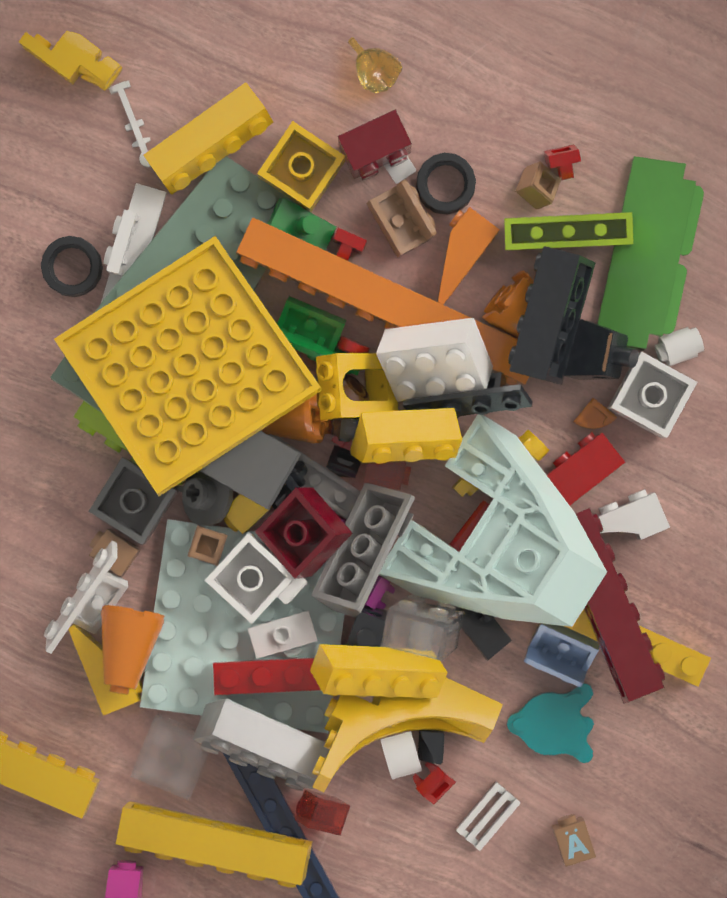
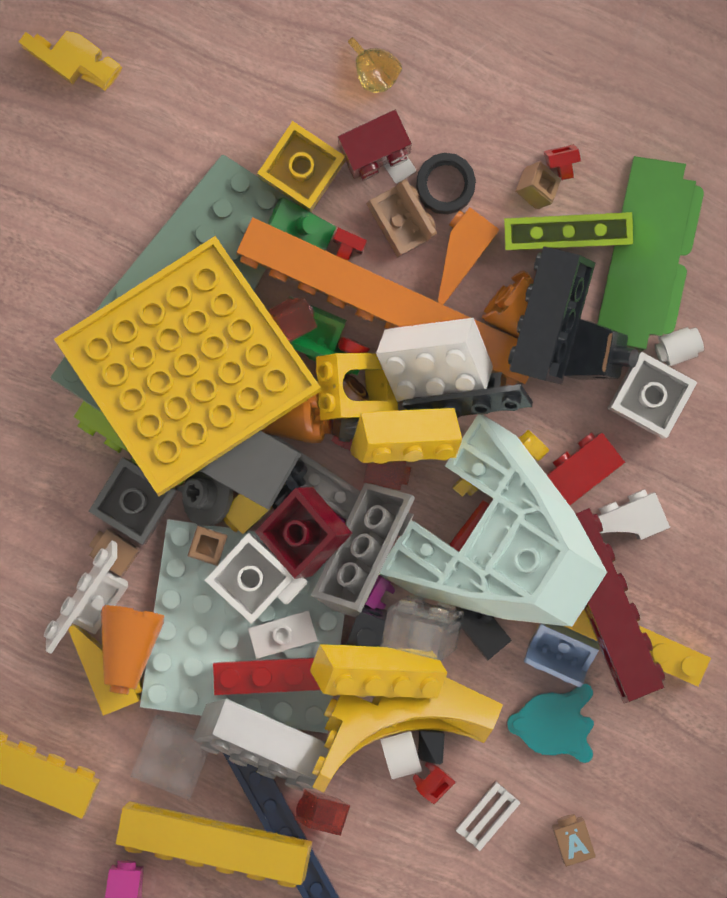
(48, 263): black tyre -> none
(133, 125): white piece -> none
(133, 232): white bracket -> none
(209, 138): yellow brick -> none
(293, 317): none -> clear red brick
(343, 463): black slope -> none
(594, 416): orange tile -> none

